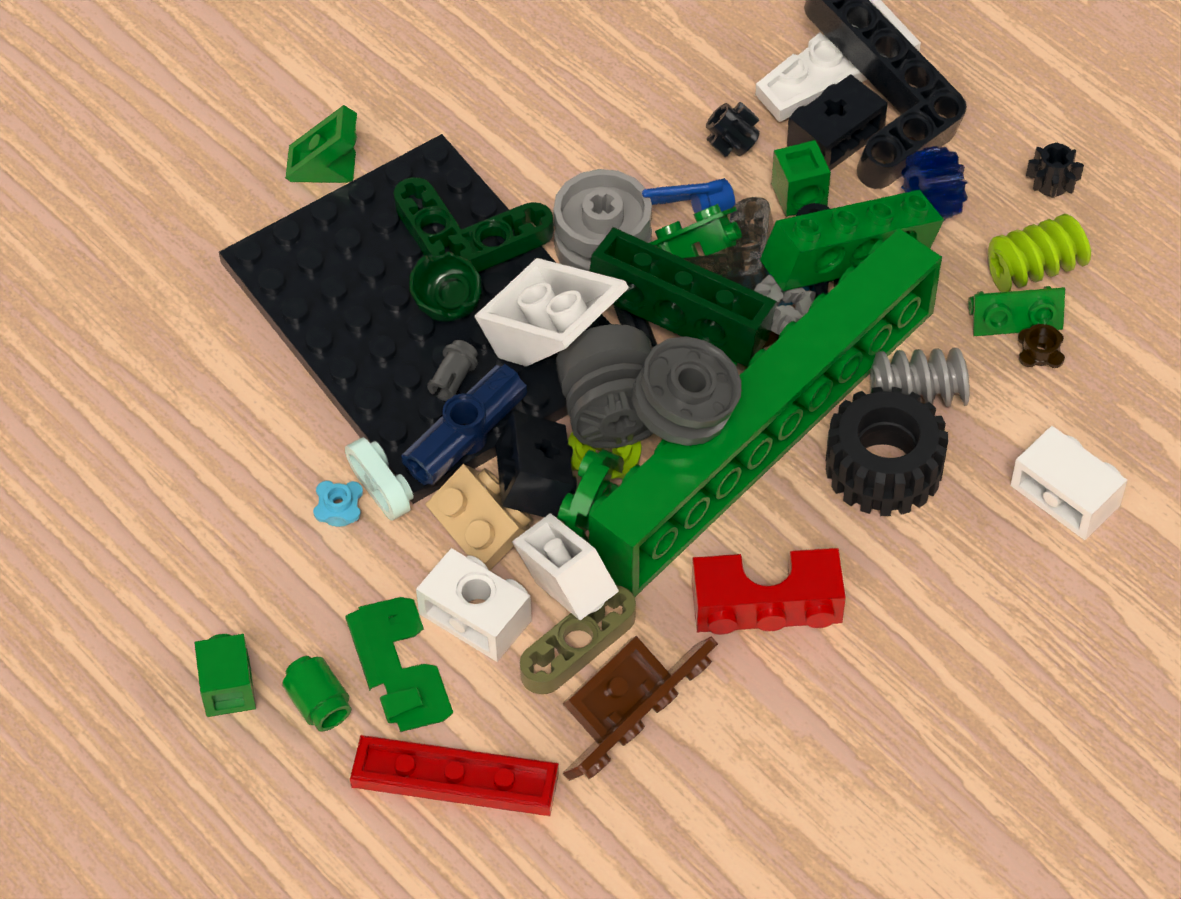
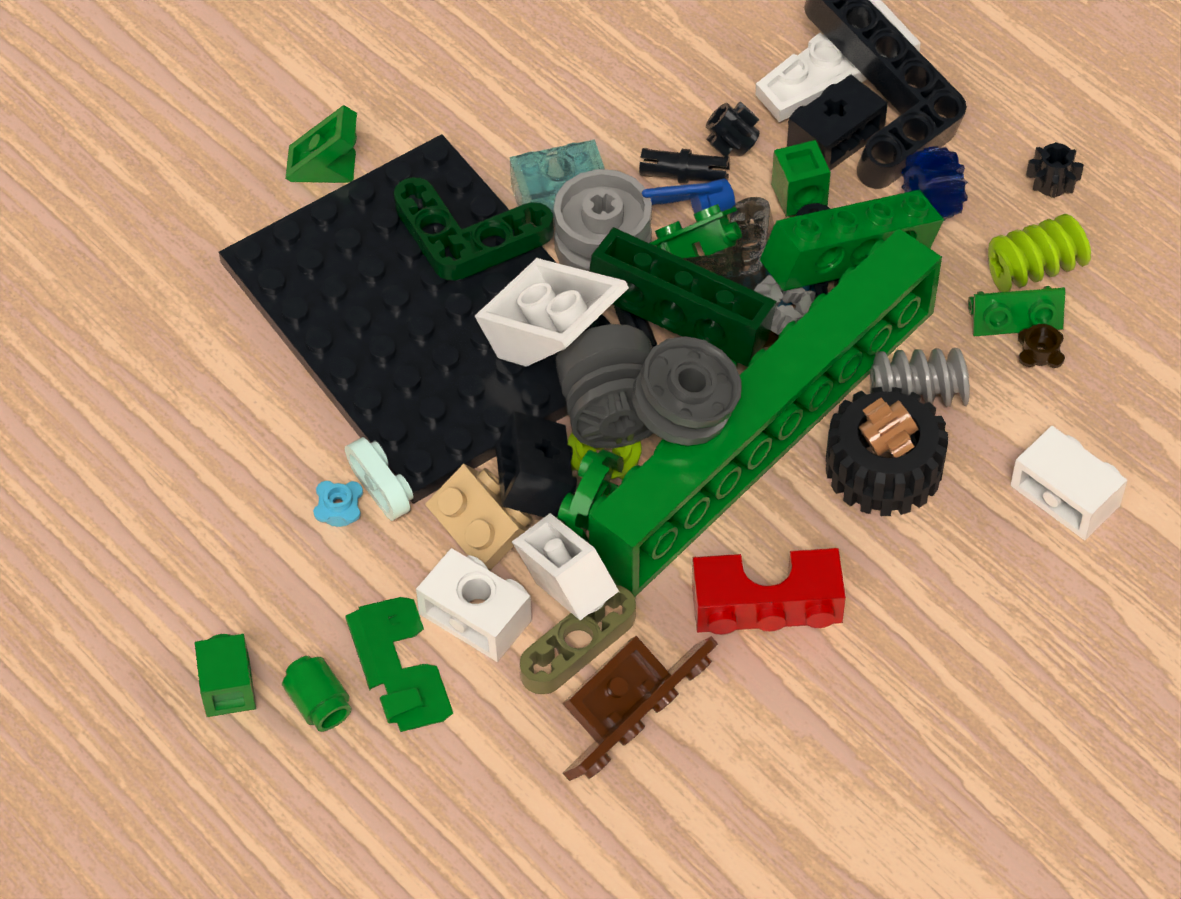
(445, 287): dark green hair -> none
(449, 440): dark blue piece -> none
(455, 775): red tile -> none
(457, 361): dark grey pin -> none
(542, 173): none -> clear light blue brick
(683, 165): none -> black pin
(888, 428): none -> medium nougat gear

